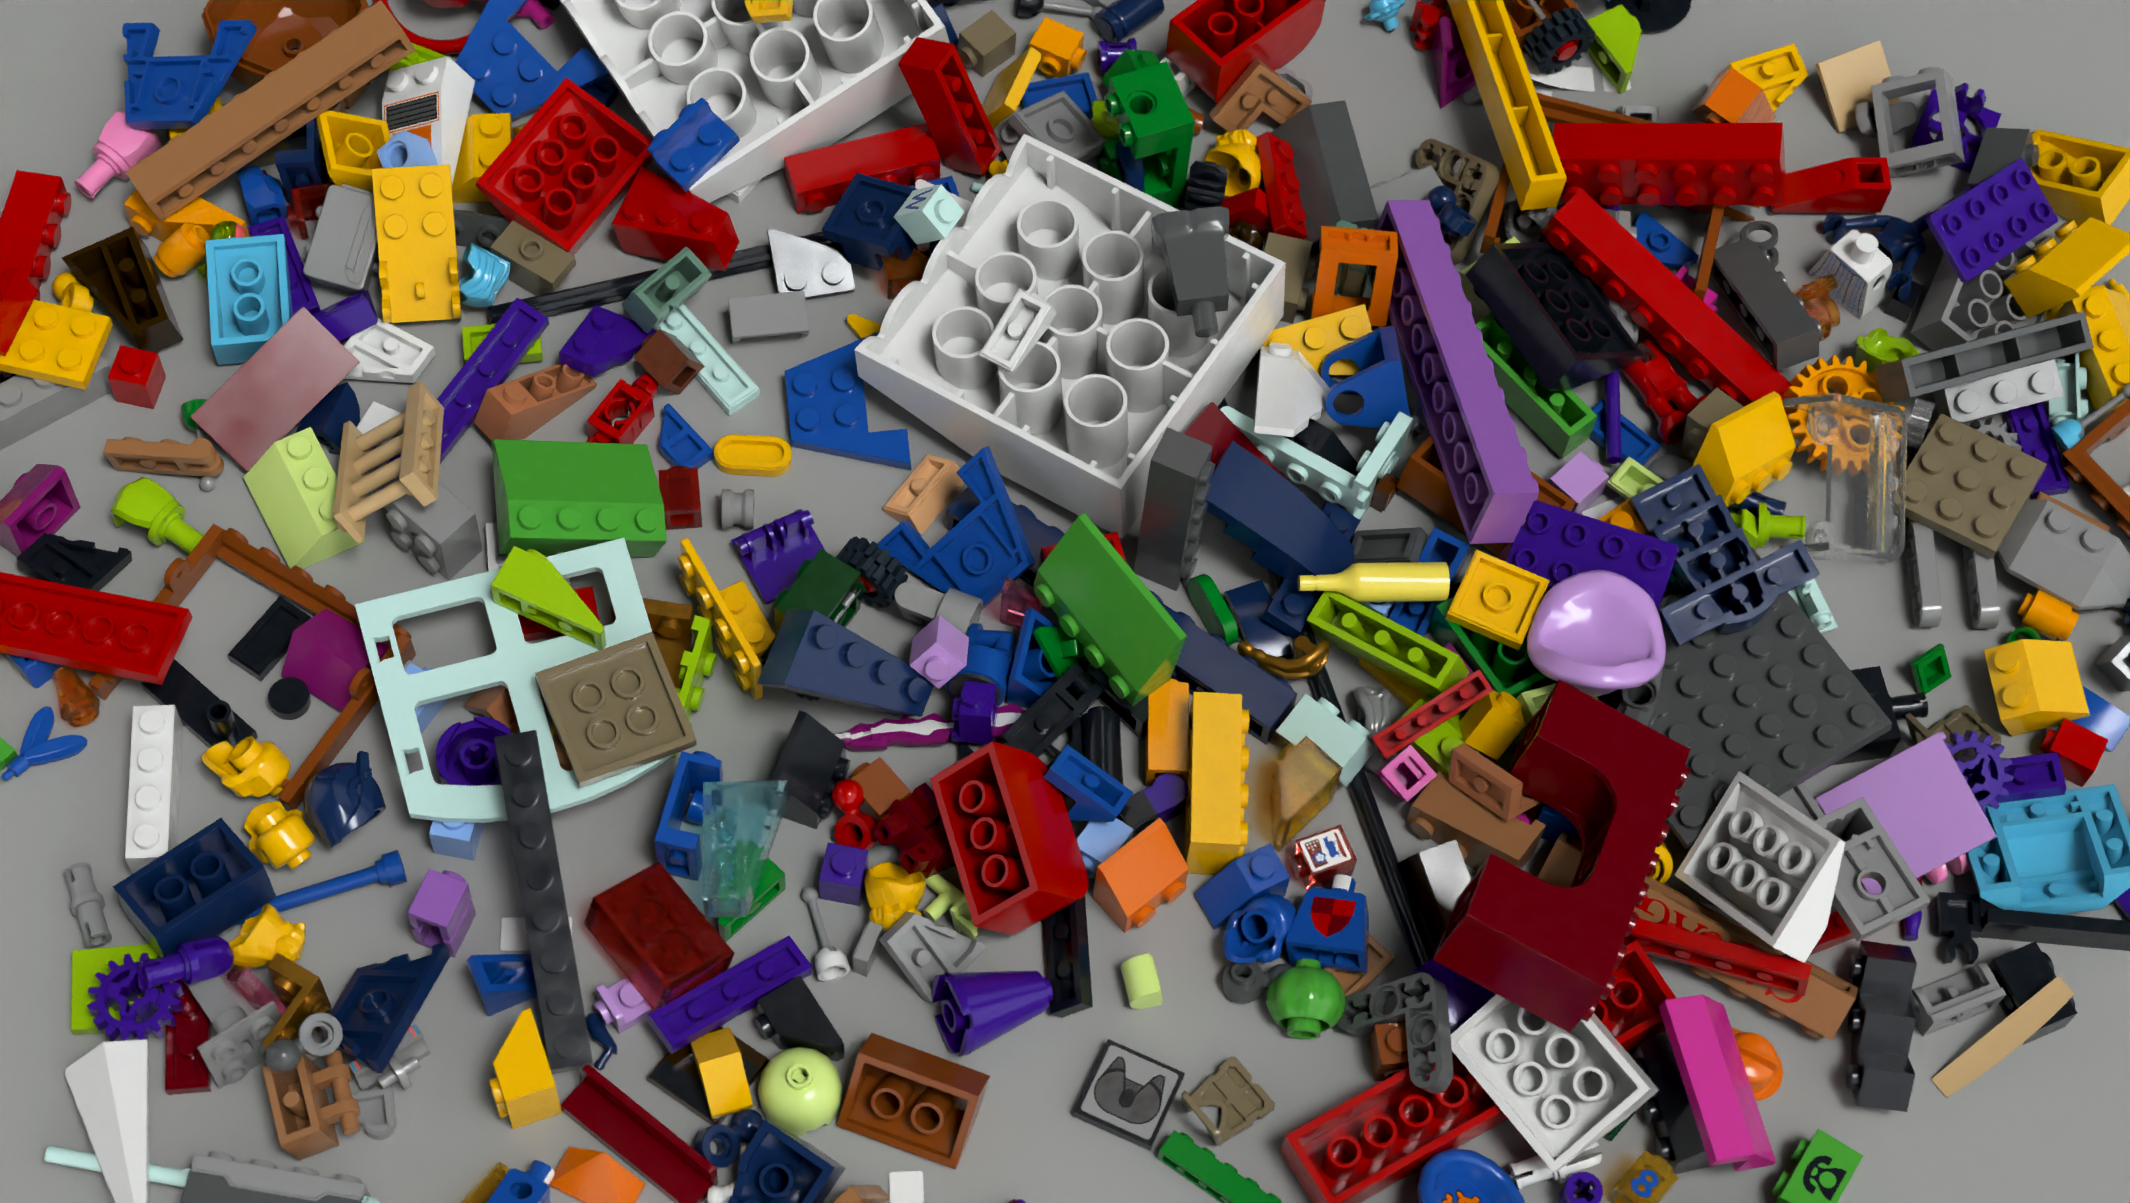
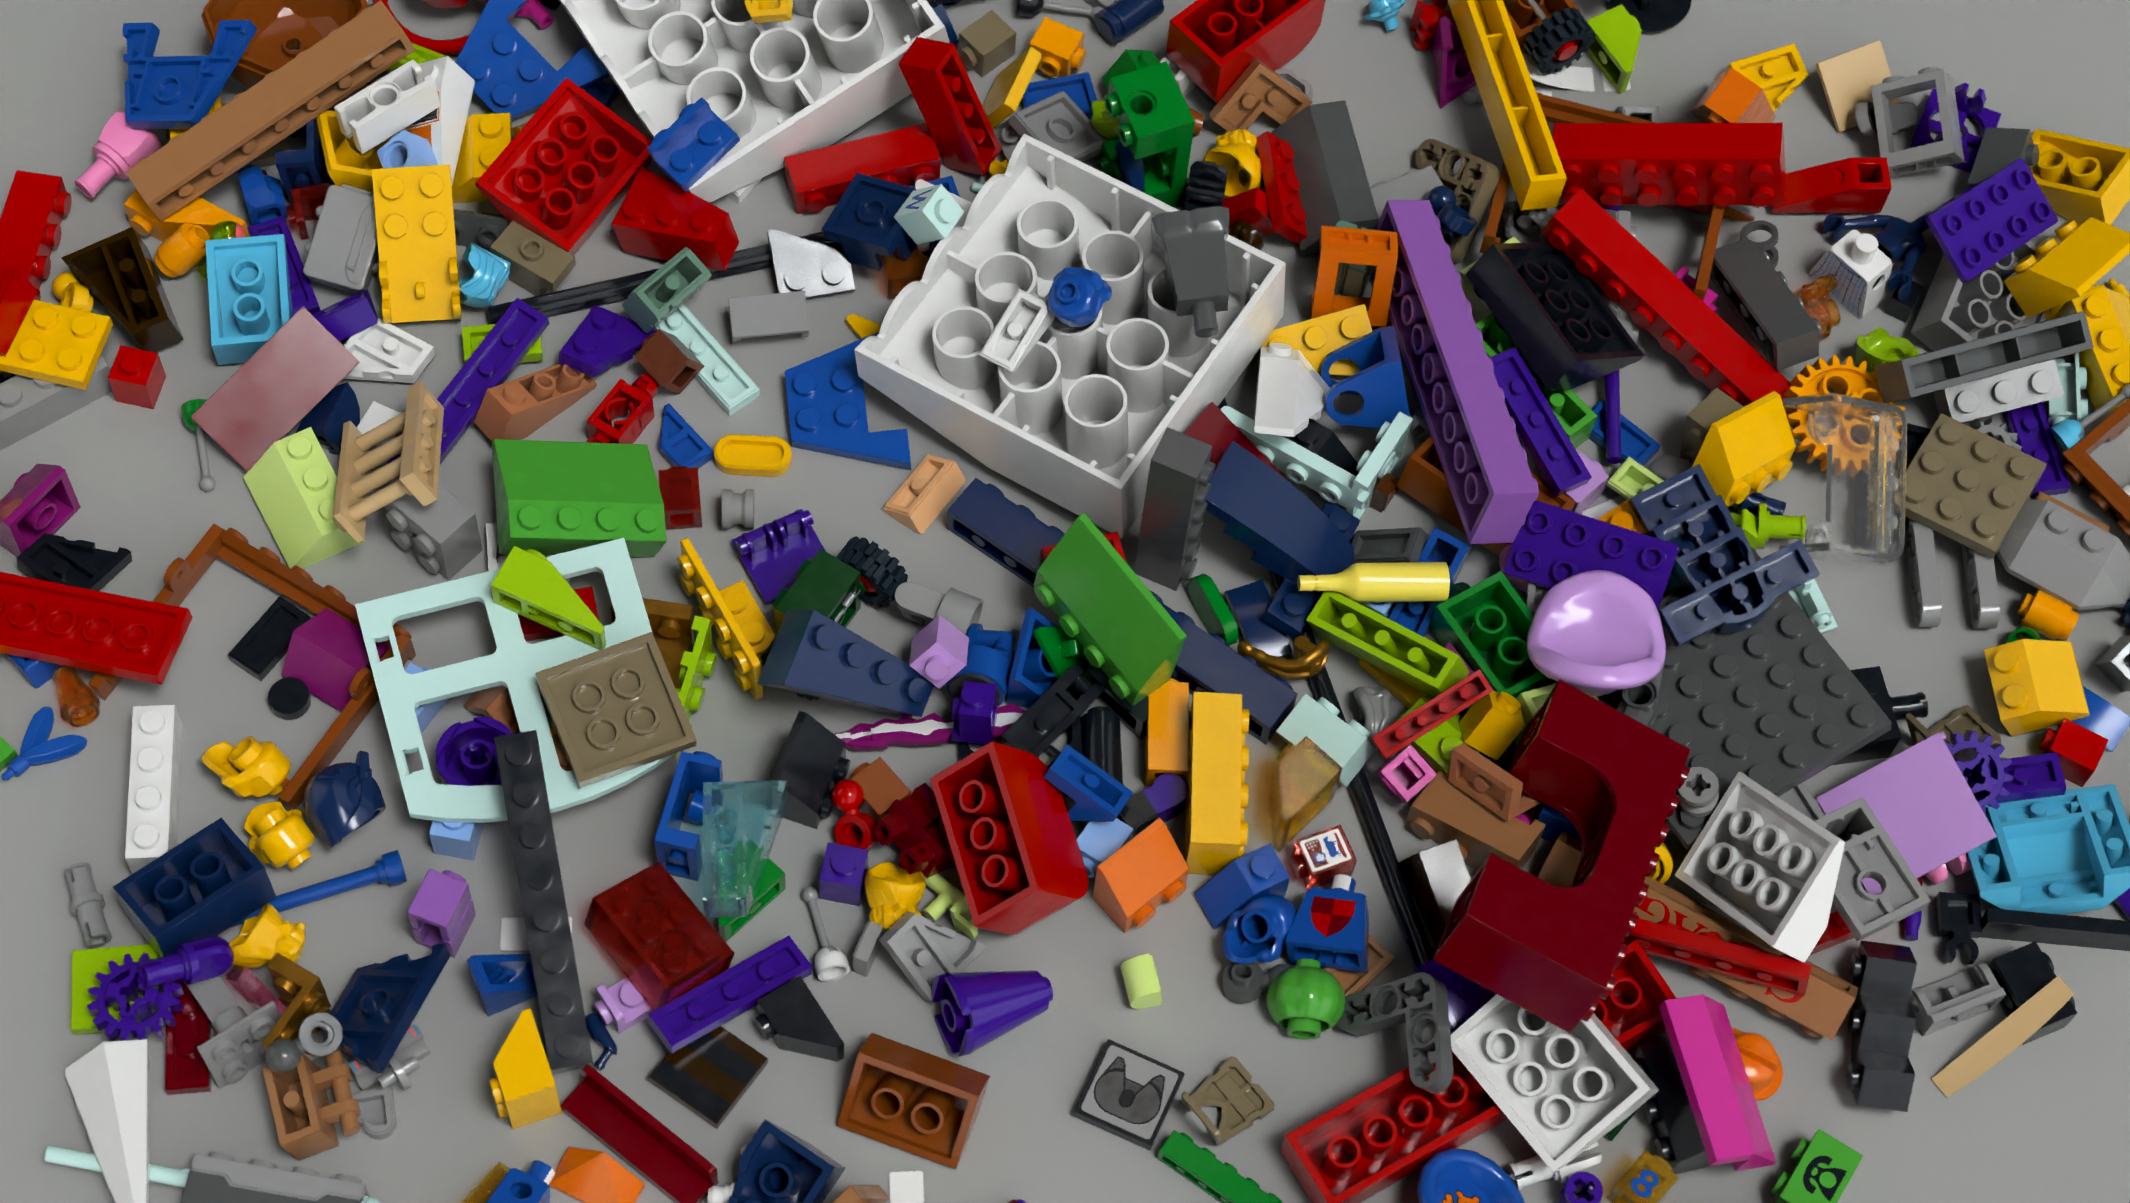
(155, 508): lime piece -> none
(164, 457): medium nougat plate -> none
(199, 708): black piece -> none
(387, 106): none -> white piece
(721, 1073): yellow slope -> none
(743, 1128): dark blue plate -> none
(800, 1090): yellowish green cylinder -> none
(978, 549): blue wing -> none
(1015, 602): clear pink tile -> none
(1068, 959): black plate -> none
(1077, 296): none -> blue head
(1110, 52): dark purple bush -> none
(1298, 267): dark tan brick -> none
(1388, 1050): dark orange brick -> none
(1497, 599): yellow tile -> none
(1538, 425): none -> dark purple plate
(1661, 384): red piece -> none
(1663, 243): blue plate -> none
(1699, 802): none -> light grey wheel
(1919, 422): clear beam -> none
(1931, 669): green slope -> none

